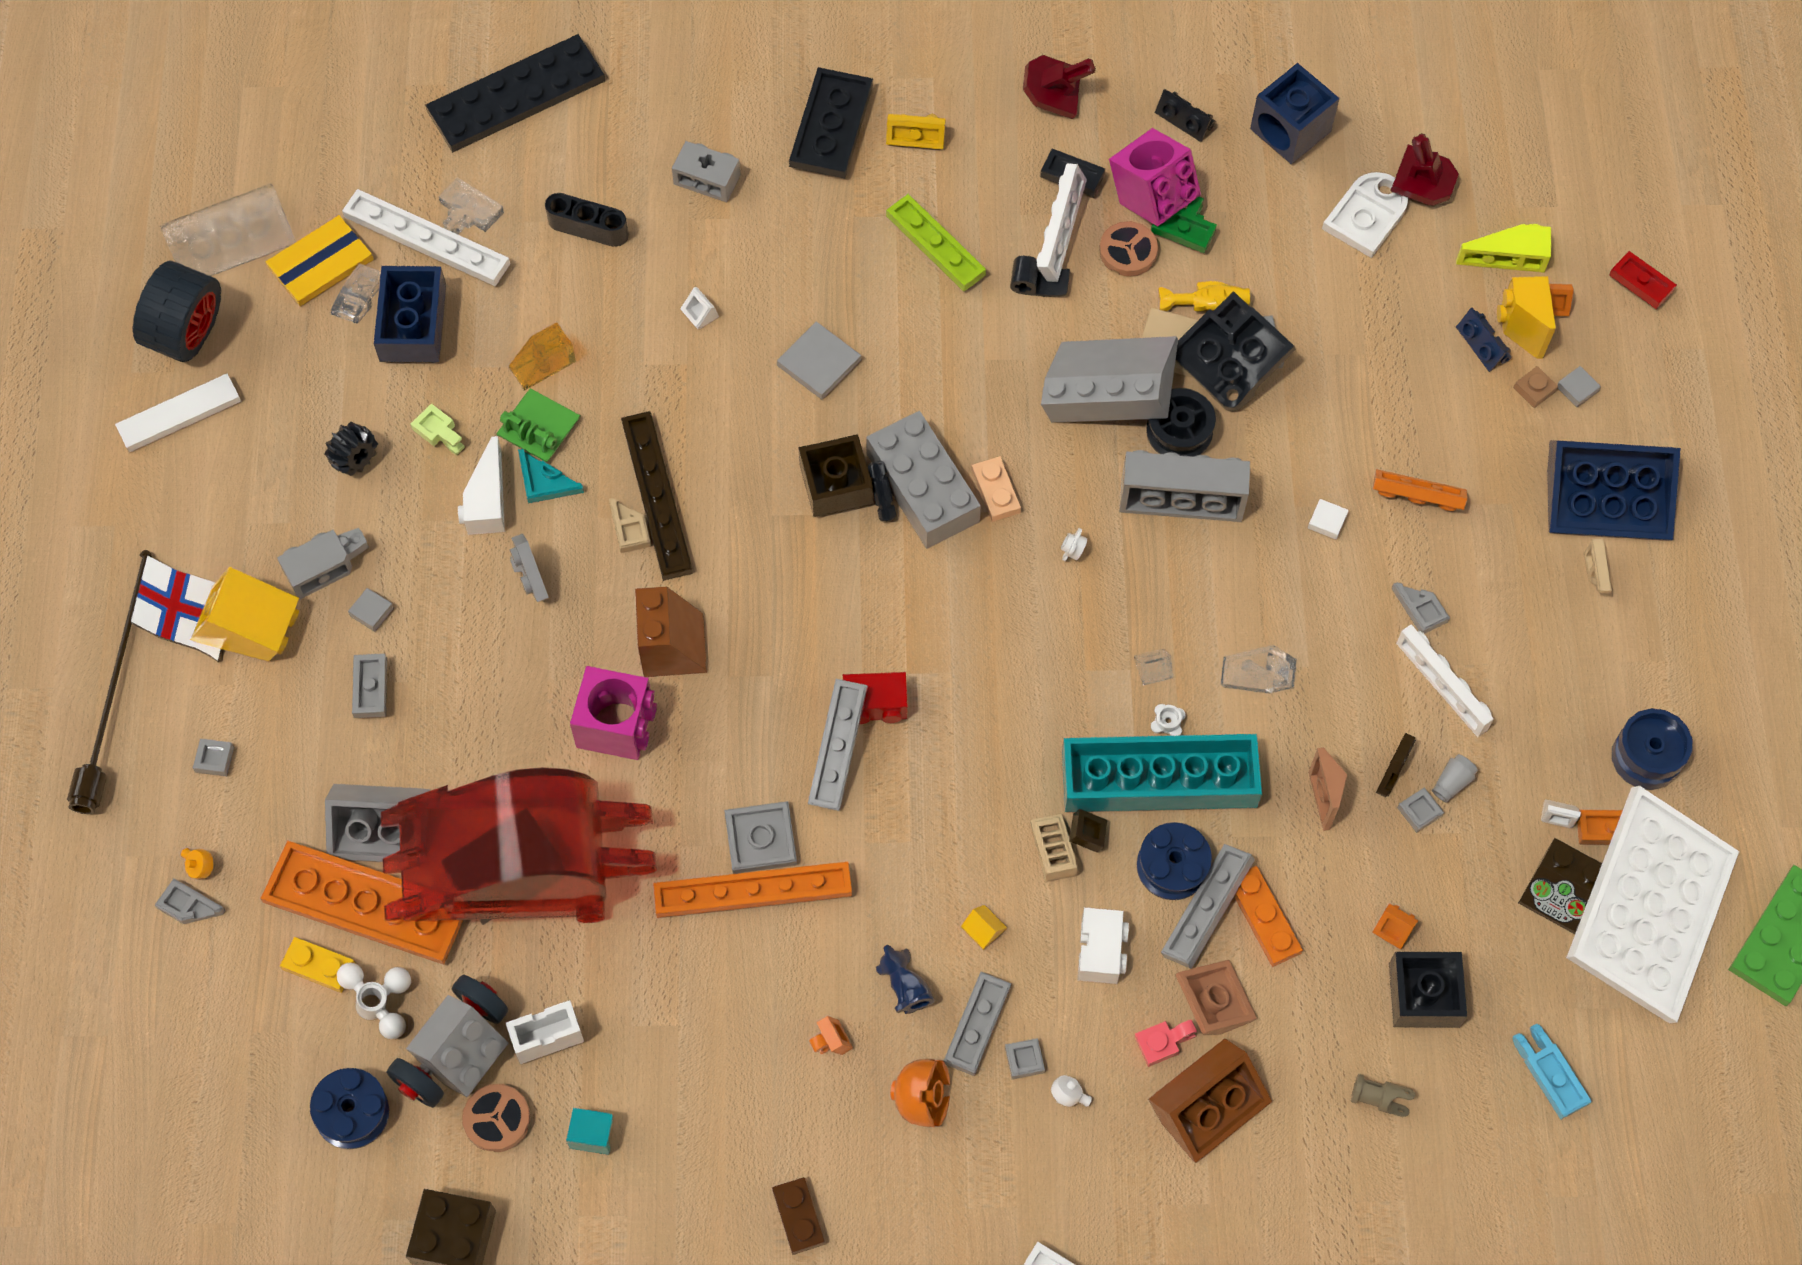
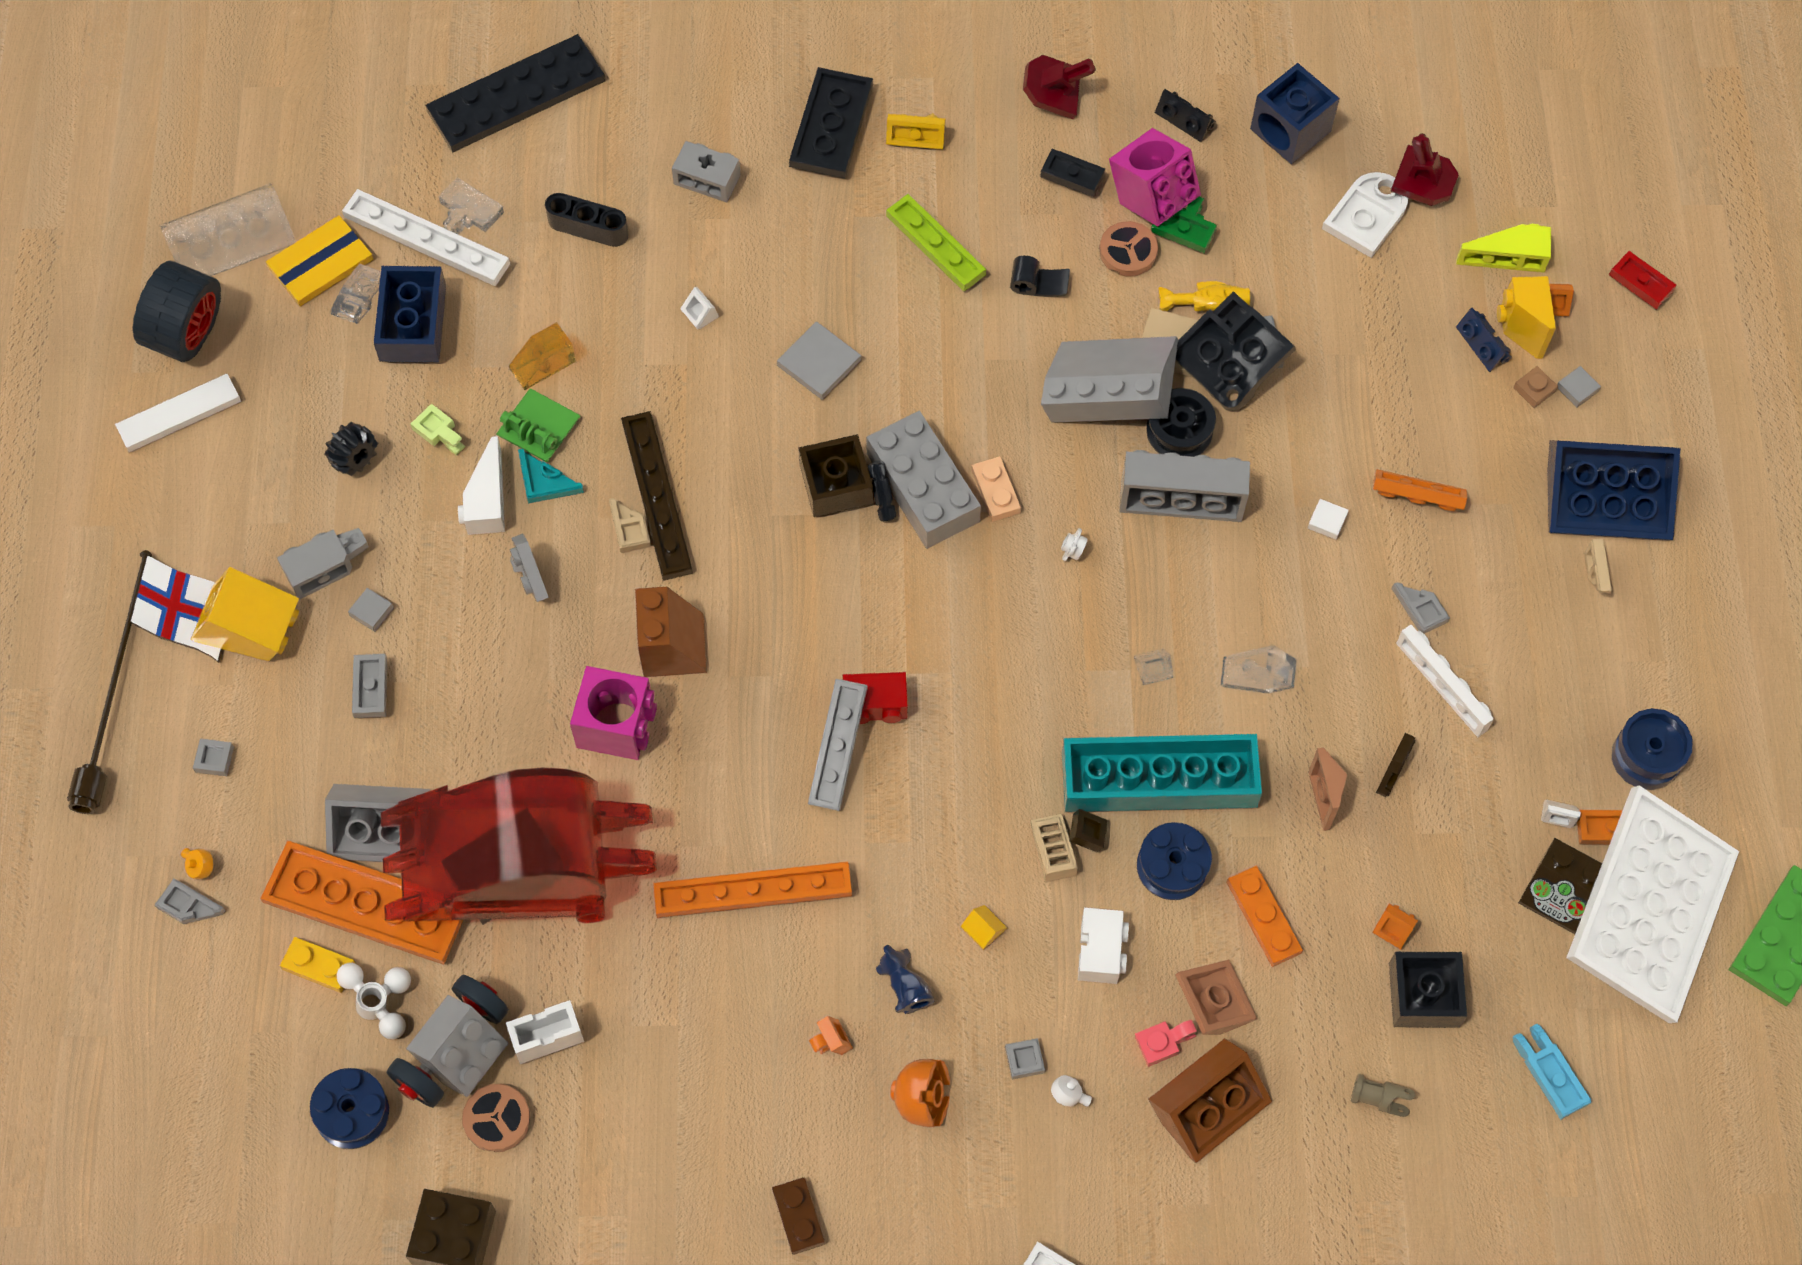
(589, 1131): teal panel -> none
(760, 837): light grey tile -> none
(977, 1023): light grey tile -> none
(1062, 221): white plate -> none
(1163, 712): white plate -> none
(1207, 906): light grey tile -> none
(1420, 810): light grey tile -> none
(1455, 777): light grey cone -> none

